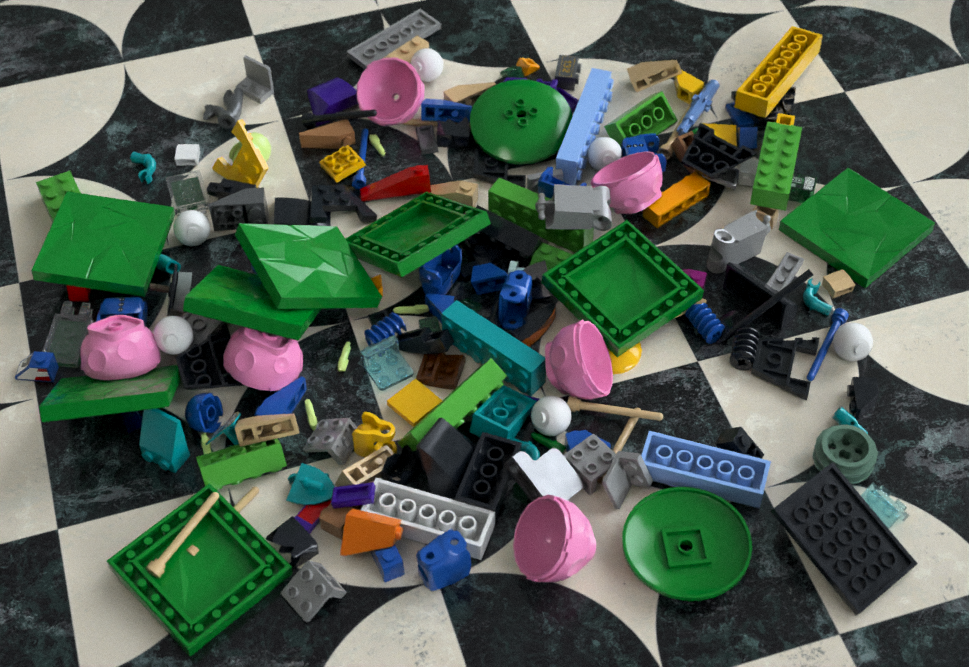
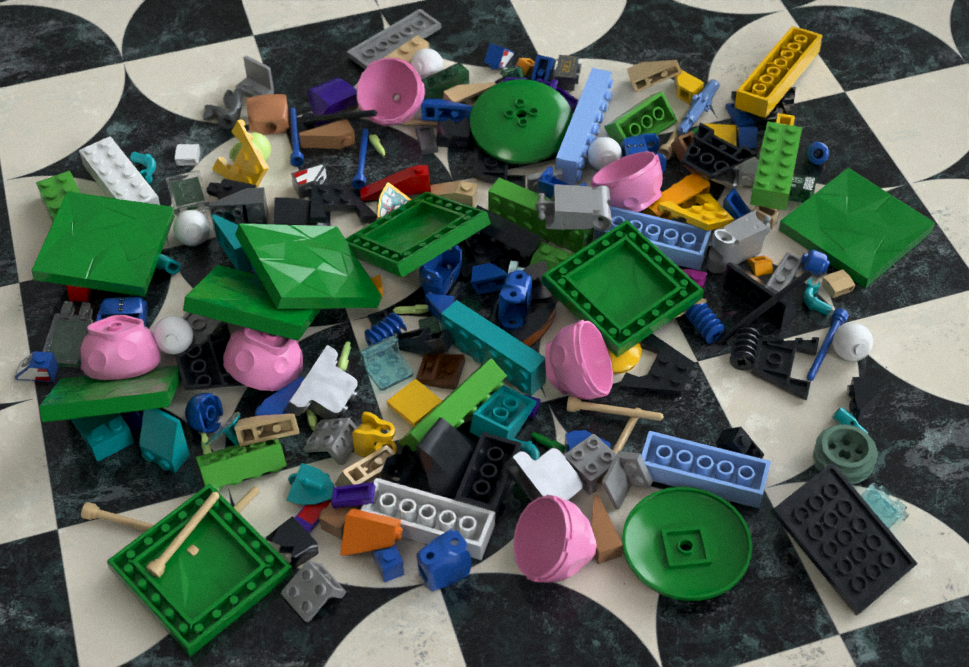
(91, 511): none -> tan piece
(104, 434): none -> teal slope
(116, 173): none -> white brick
(177, 290): piece -> none
(226, 238): none -> teal slope
(268, 114): none -> nougat piece
(296, 157): none -> blue piece
(307, 177): none -> slope
(324, 388): none -> brick
(342, 163): yellow tile -> none
(390, 200): none -> shield
(444, 80): none -> clear green brick
(498, 56): none -> blue slope
(543, 68): none -> blue slope
(551, 415): white brick -> none
(607, 540): none -> medium nougat slope
(667, 374): none -> black wing
(678, 241): none -> light blue brick
(707, 216): none -> yellow wing
(735, 205): none -> blue slope
(761, 265): none -> light orange slope
(815, 261): none -> blue head
(821, 157): none -> blue head

